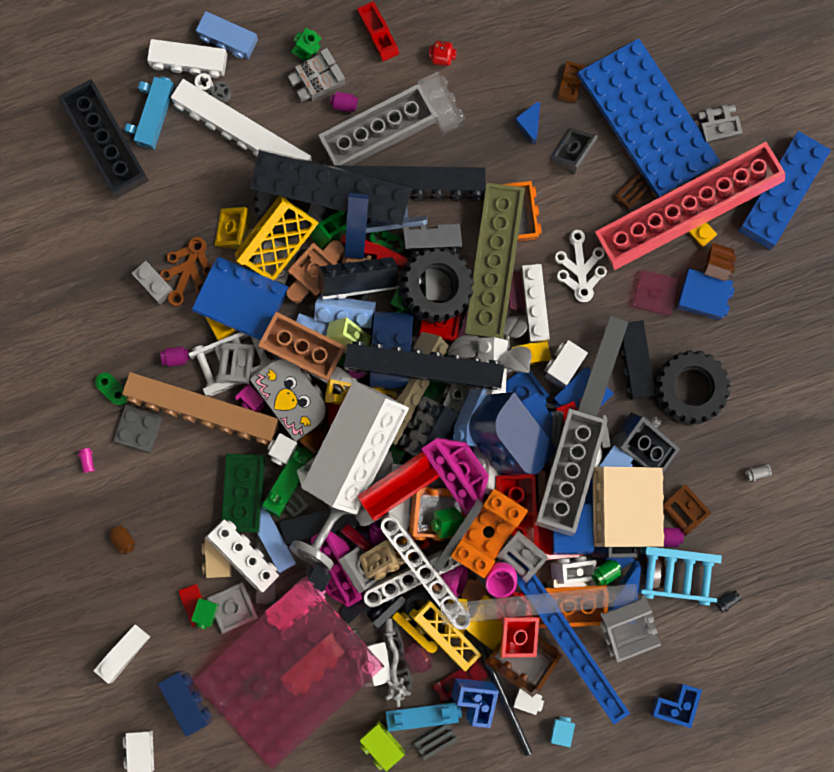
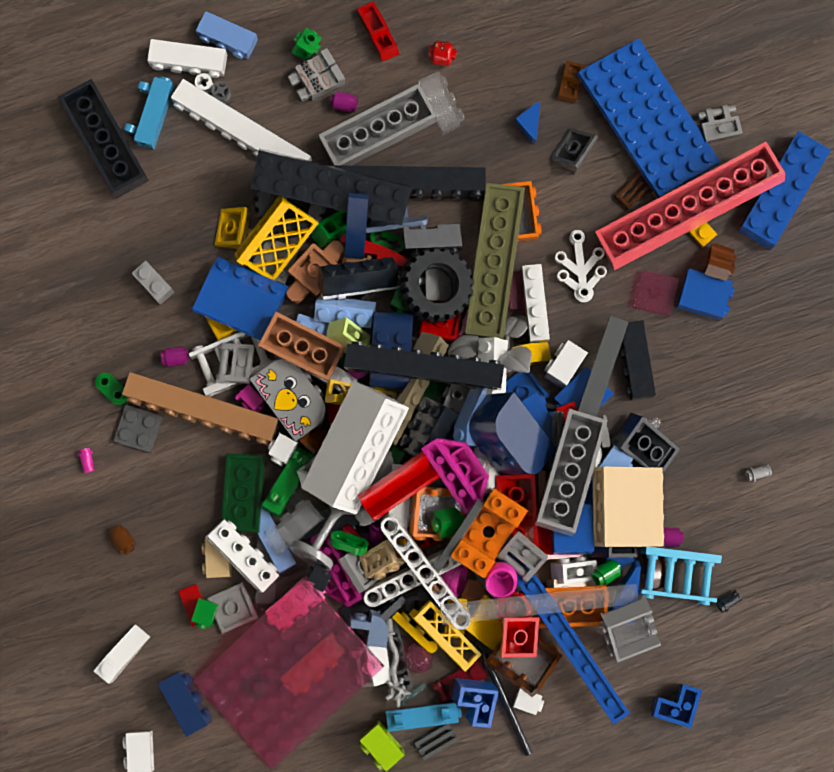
(188, 268): dark orange plant -> none
(292, 527): none -> clear brick
(348, 542): none -> green plate
(375, 628): none -> sand blue brick
(413, 693): none -> clear light blue hand
(562, 731): medium azure brick -> none
(690, 505): reddish brown plate -> none
(714, 376): black tyre -> none

